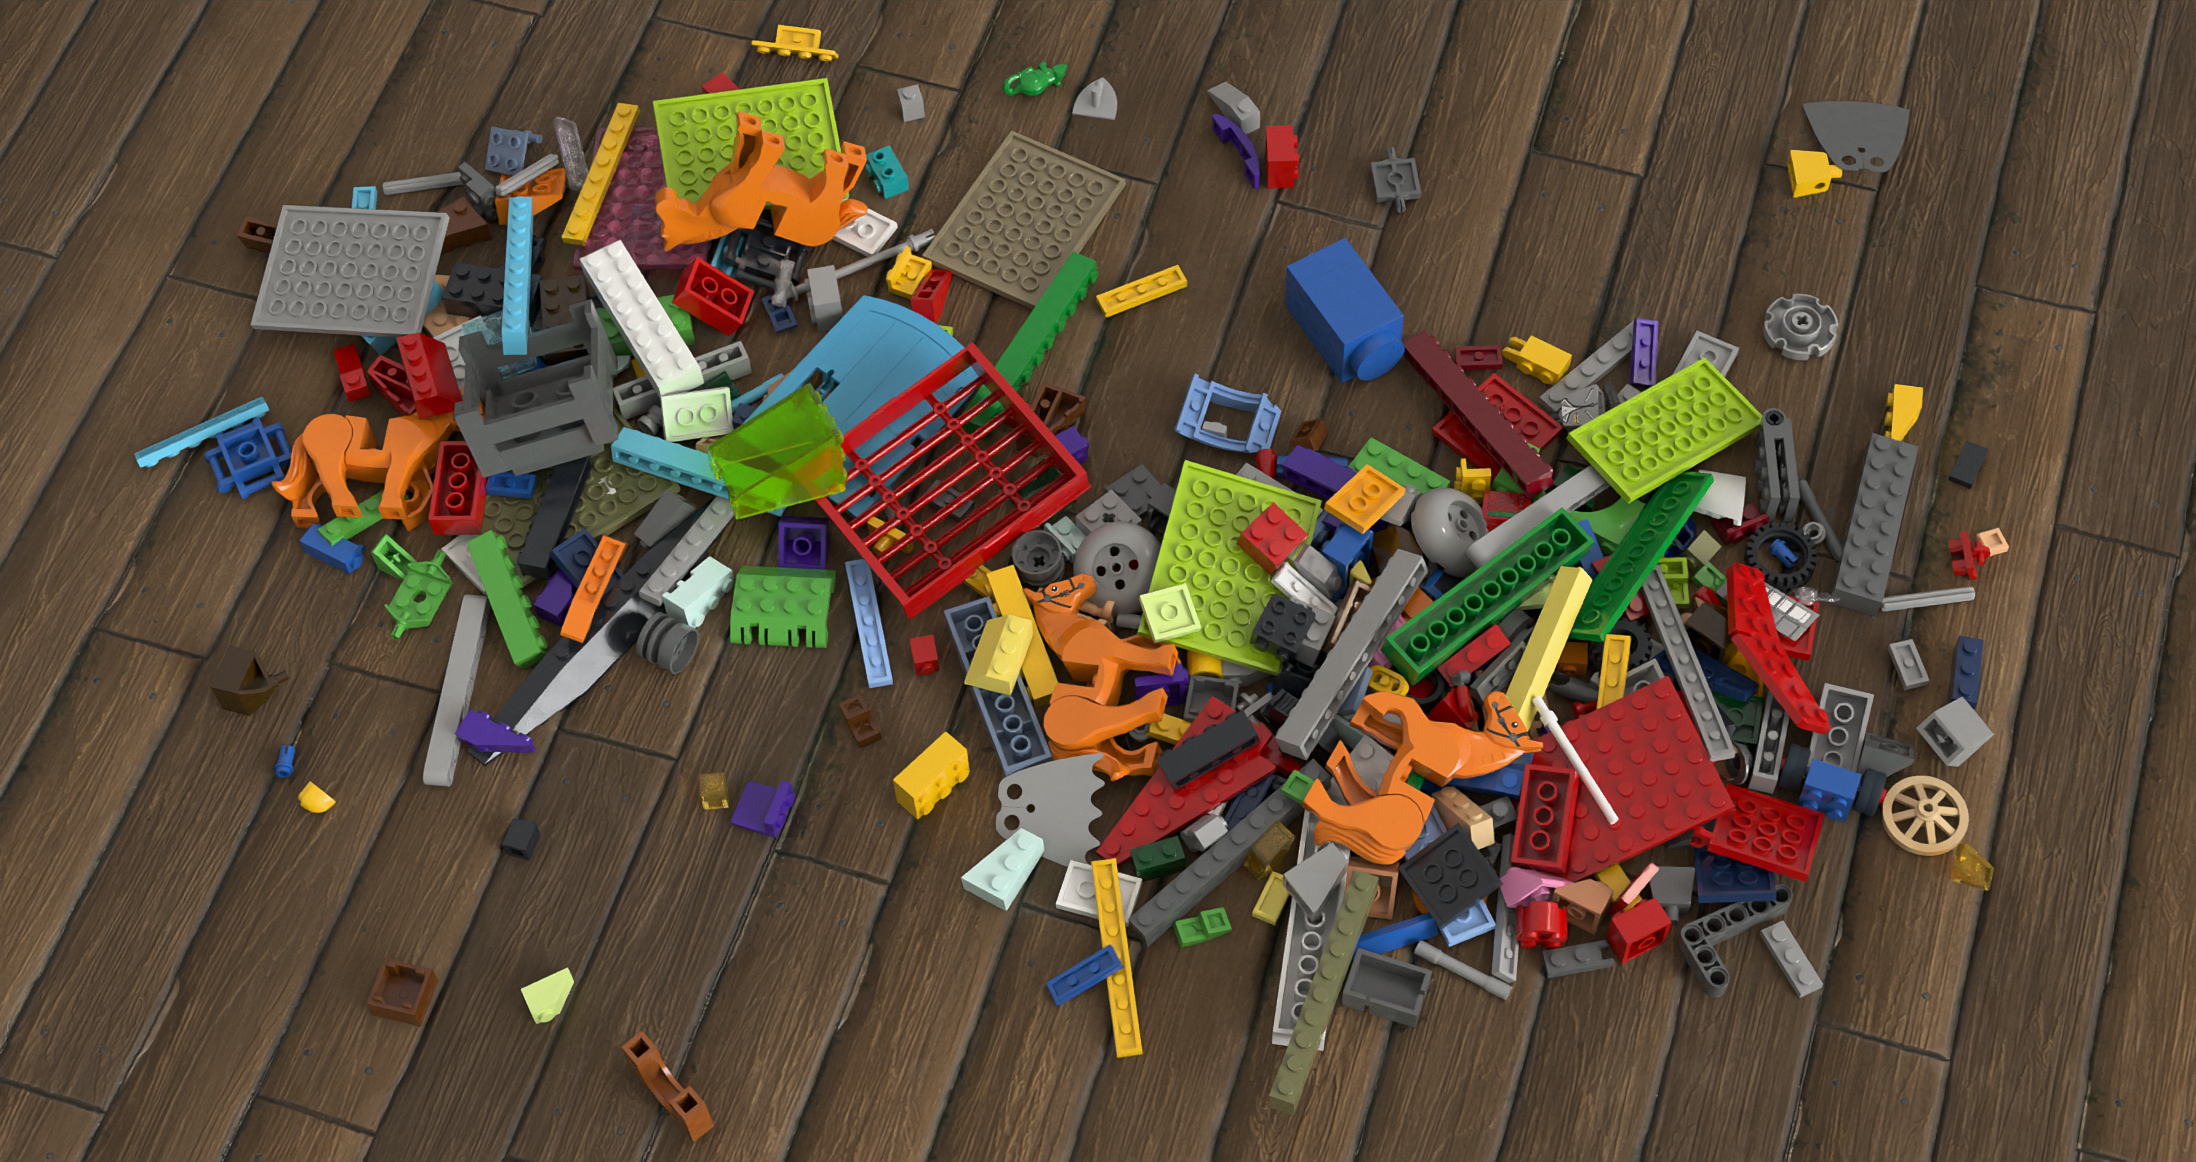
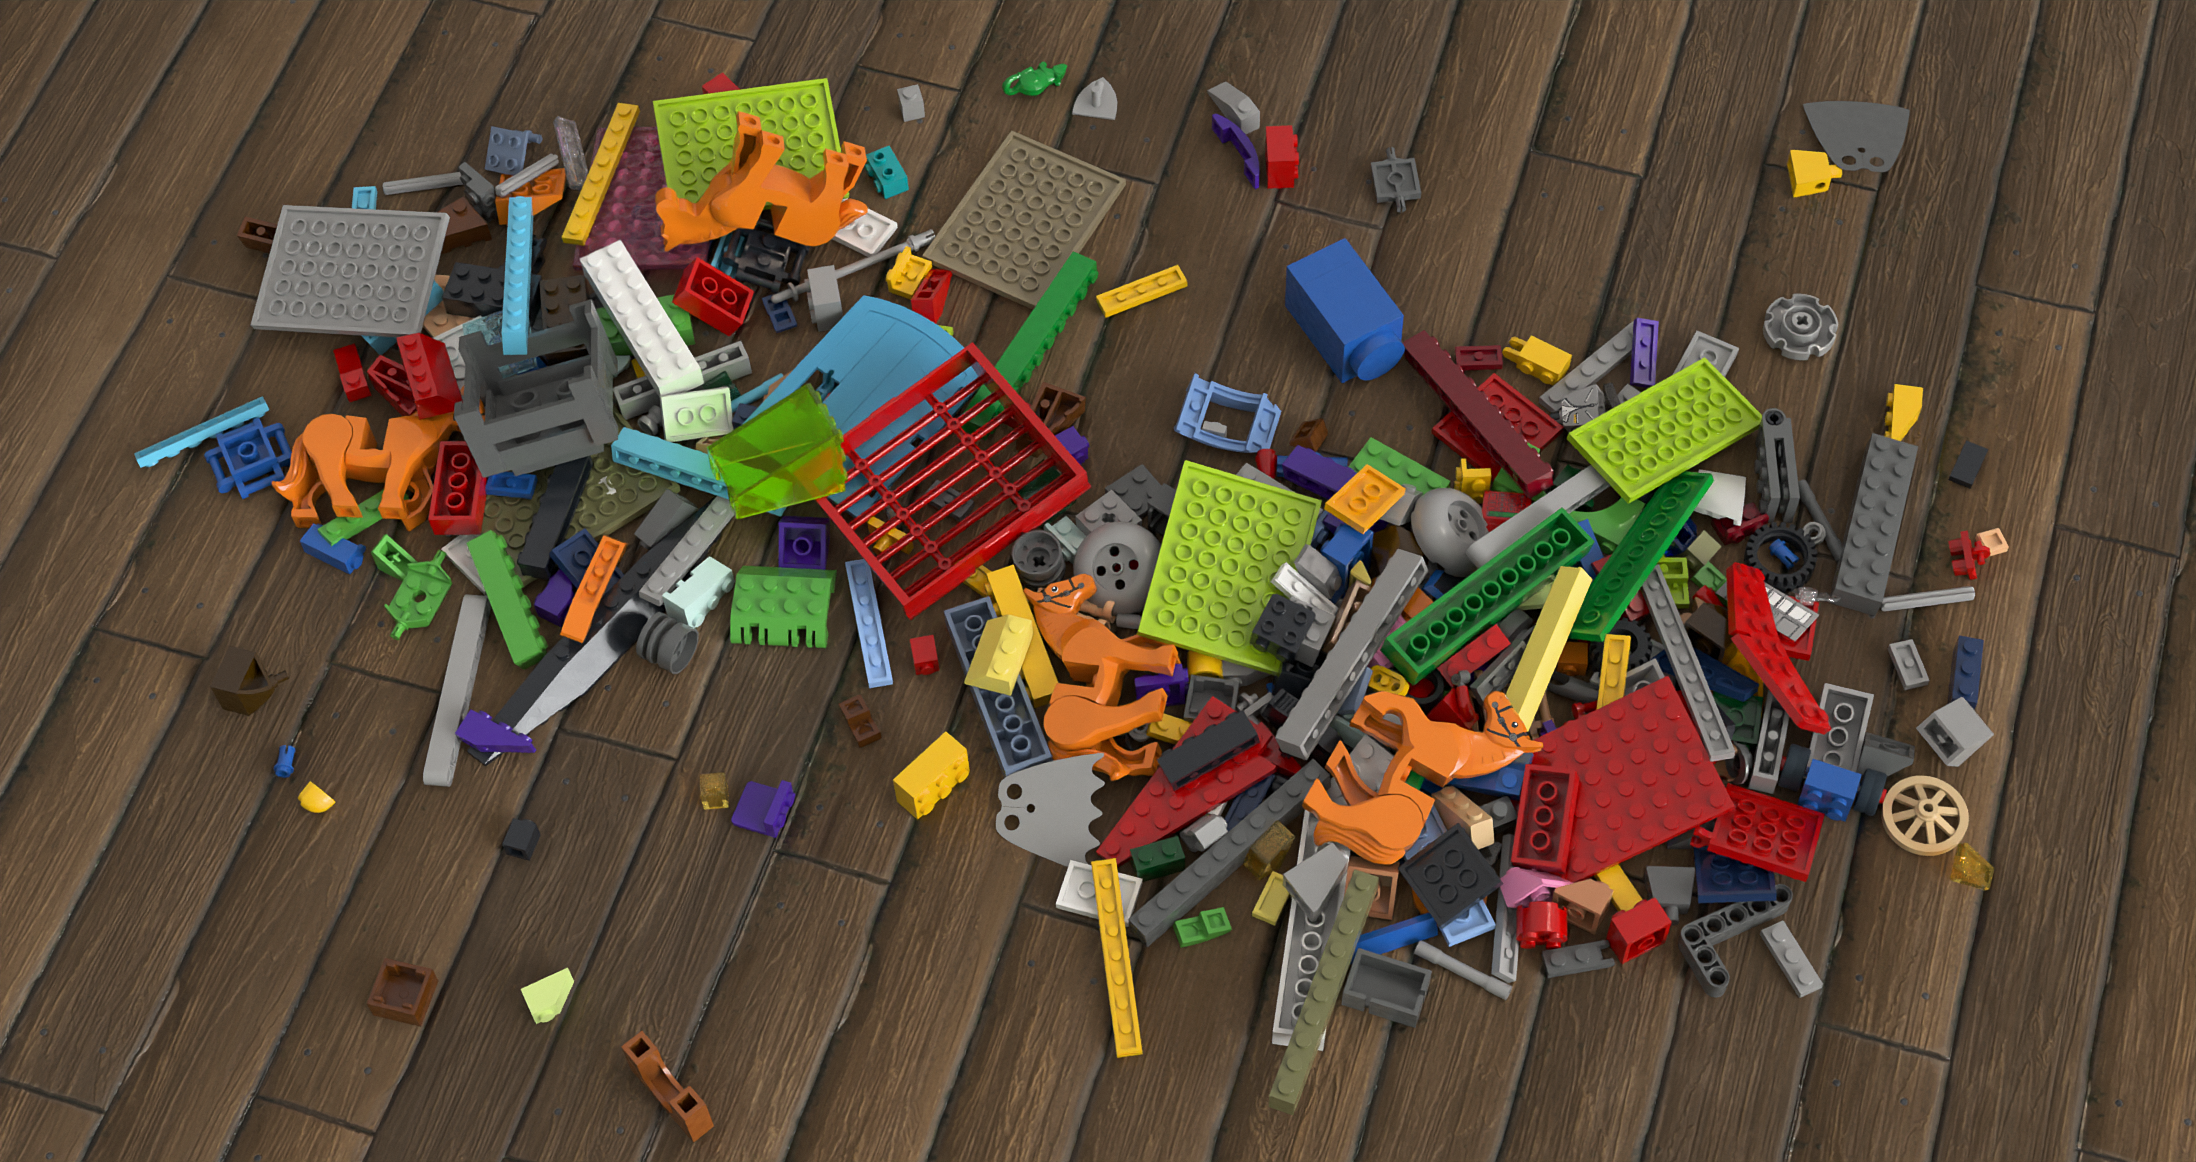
(783, 283): clear pin -> none
(796, 41): yellow bracket -> none
(1005, 869): light aqua wedge -> none
(1084, 975): blue tile -> none
(1169, 613): yellowish green plate -> none
(1272, 538): red brick -> none
(1297, 786): bright green plate -> none
(1550, 720): white bar -> none
(1633, 889): tile -> none

